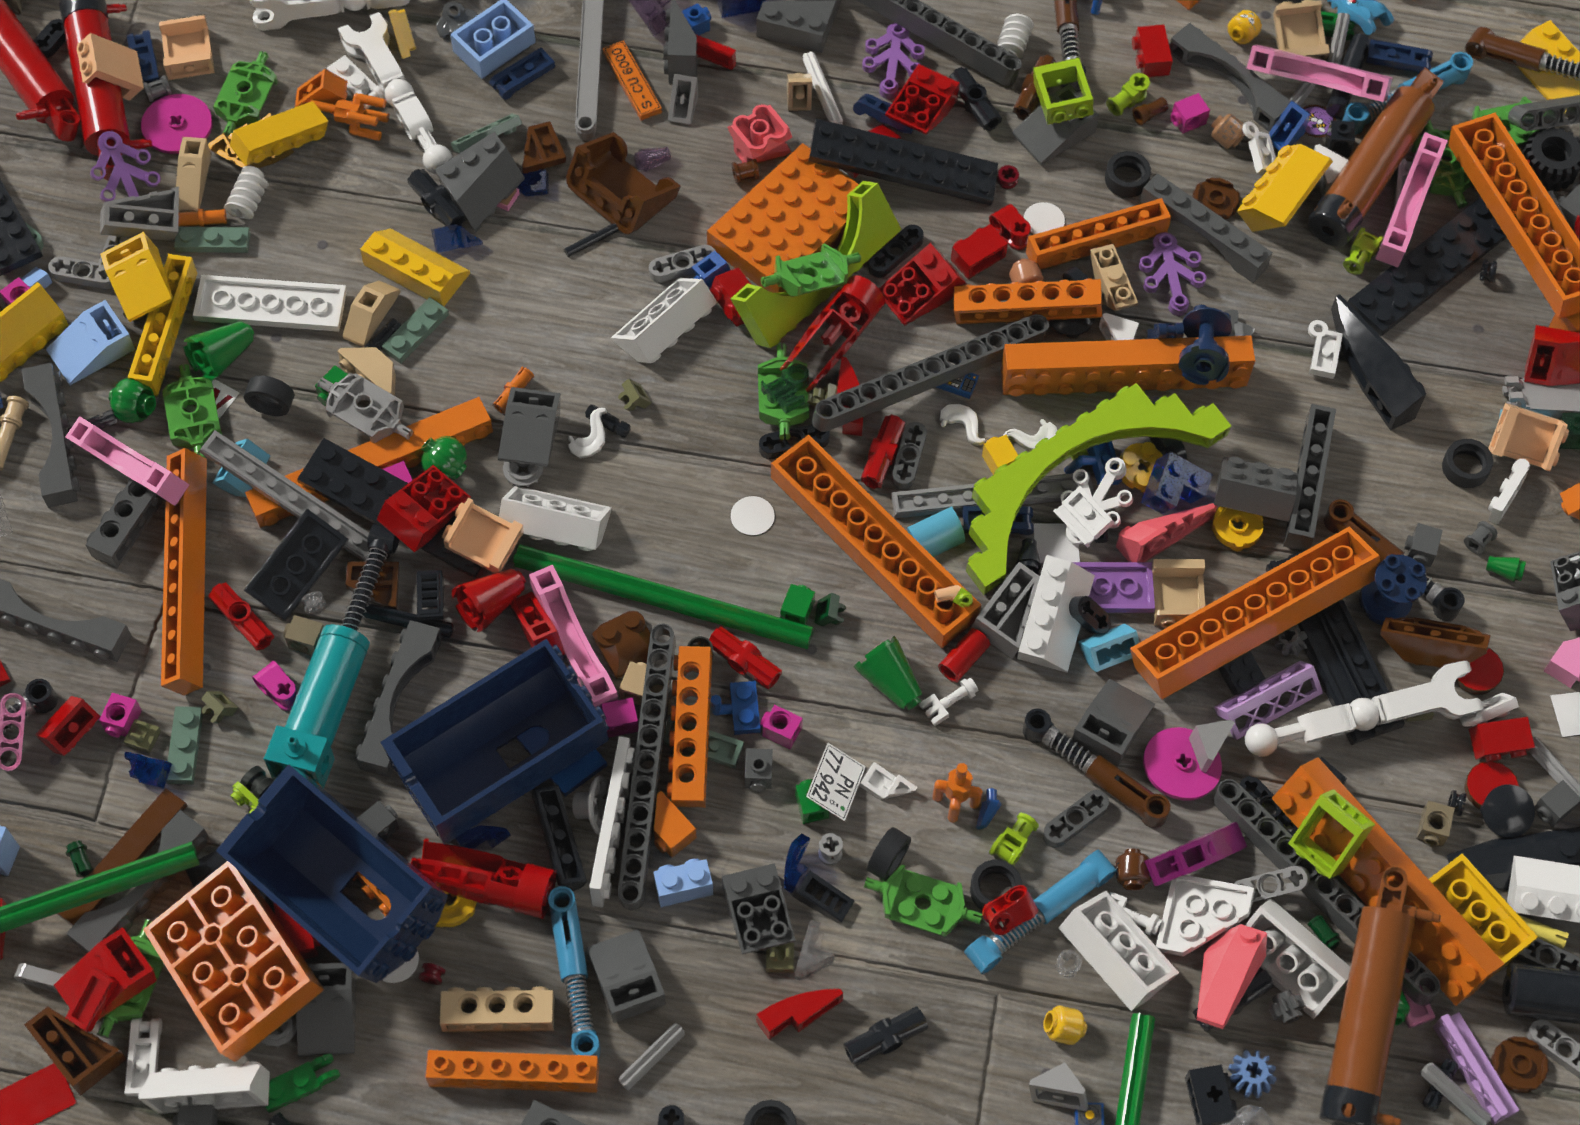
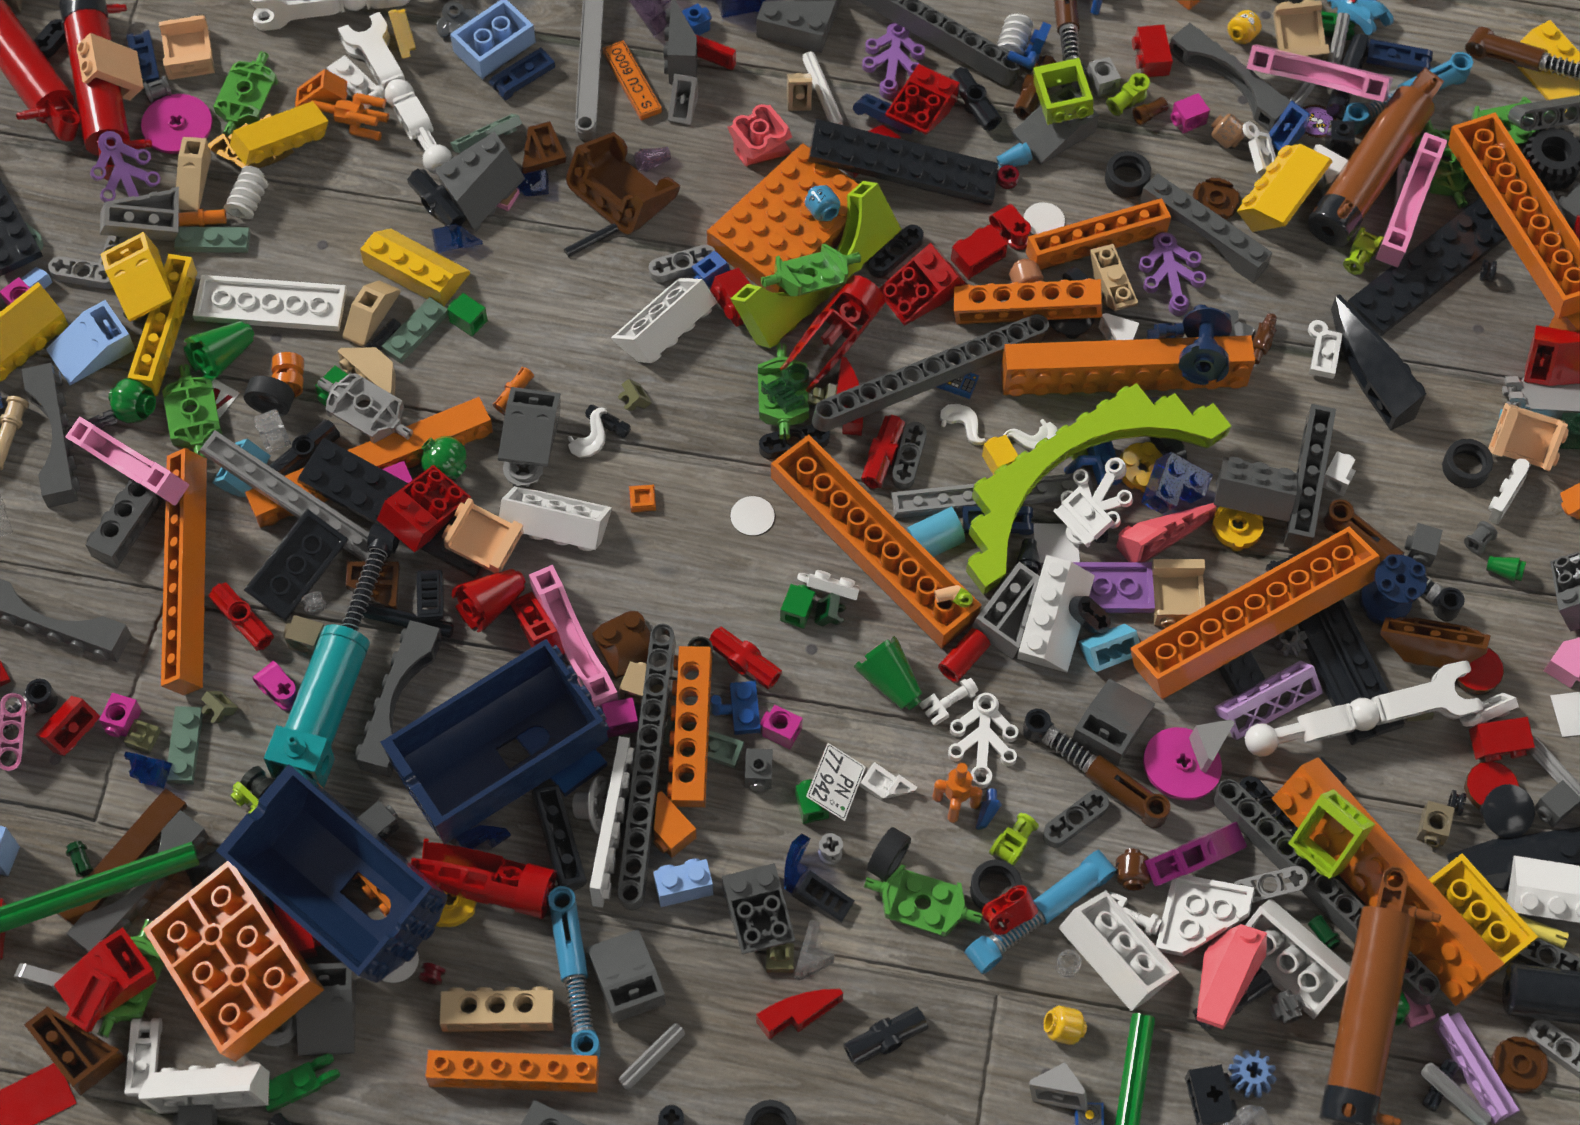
(271, 430): none -> clear slope
(289, 369): none -> orange wheel
(294, 459): none -> black piece
(467, 314): none -> green brick
(642, 498): none -> orange tile
(666, 597): green axle -> none
(745, 170): reddish brown bush -> none
(822, 203): none -> dark azure head
(822, 581): none -> white hinge
(984, 736): none -> white plant
(1015, 156): none -> dark azure cone
(1032, 51): none -> blue plate
(1103, 77): none -> light grey brick
(1264, 337): none -> reddish brown piece
(1339, 473): none -> white brick

